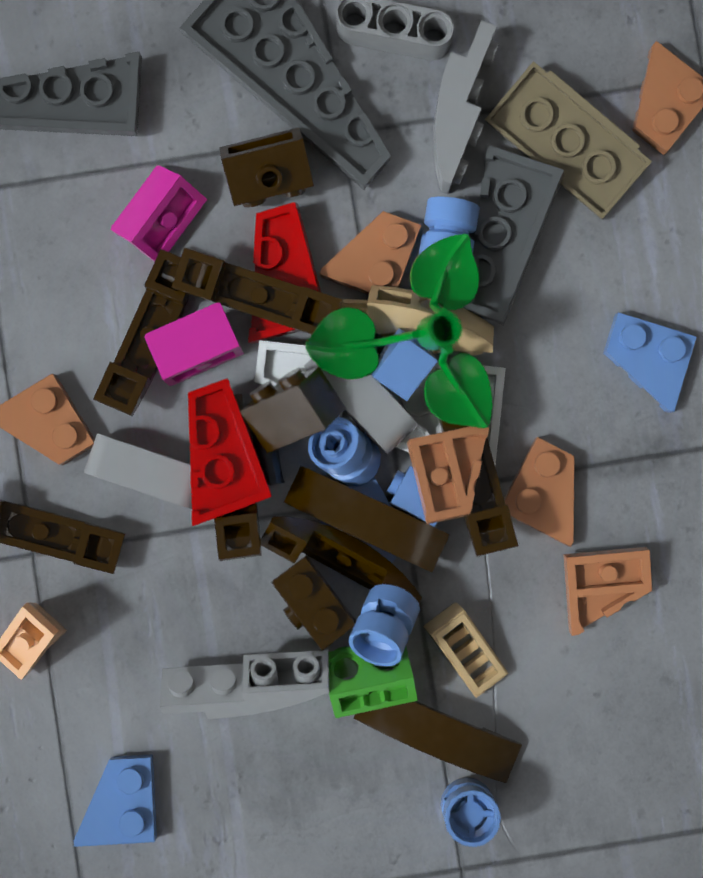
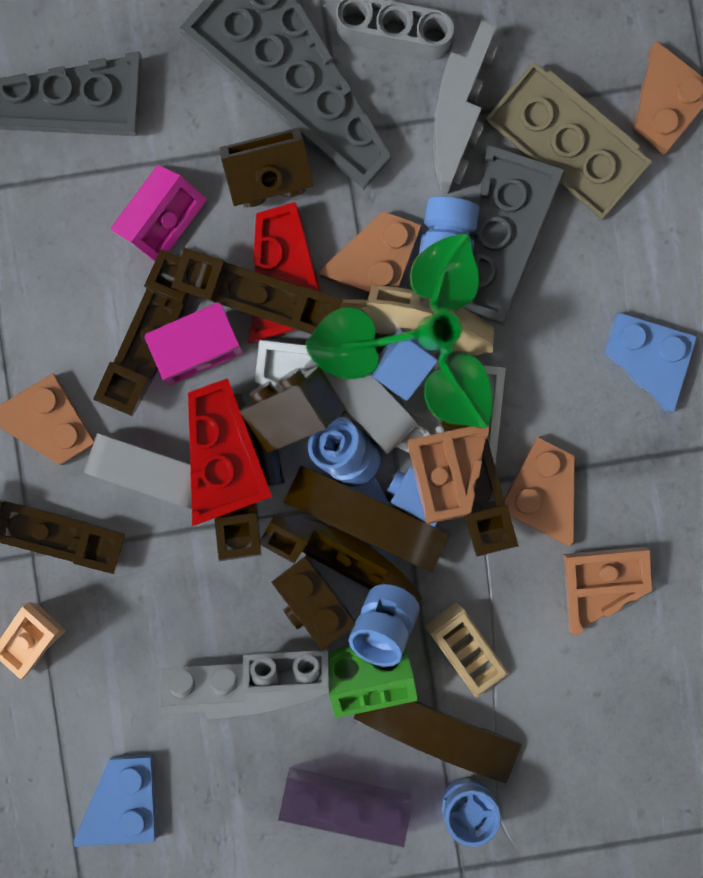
(346, 807): none -> clear purple brick

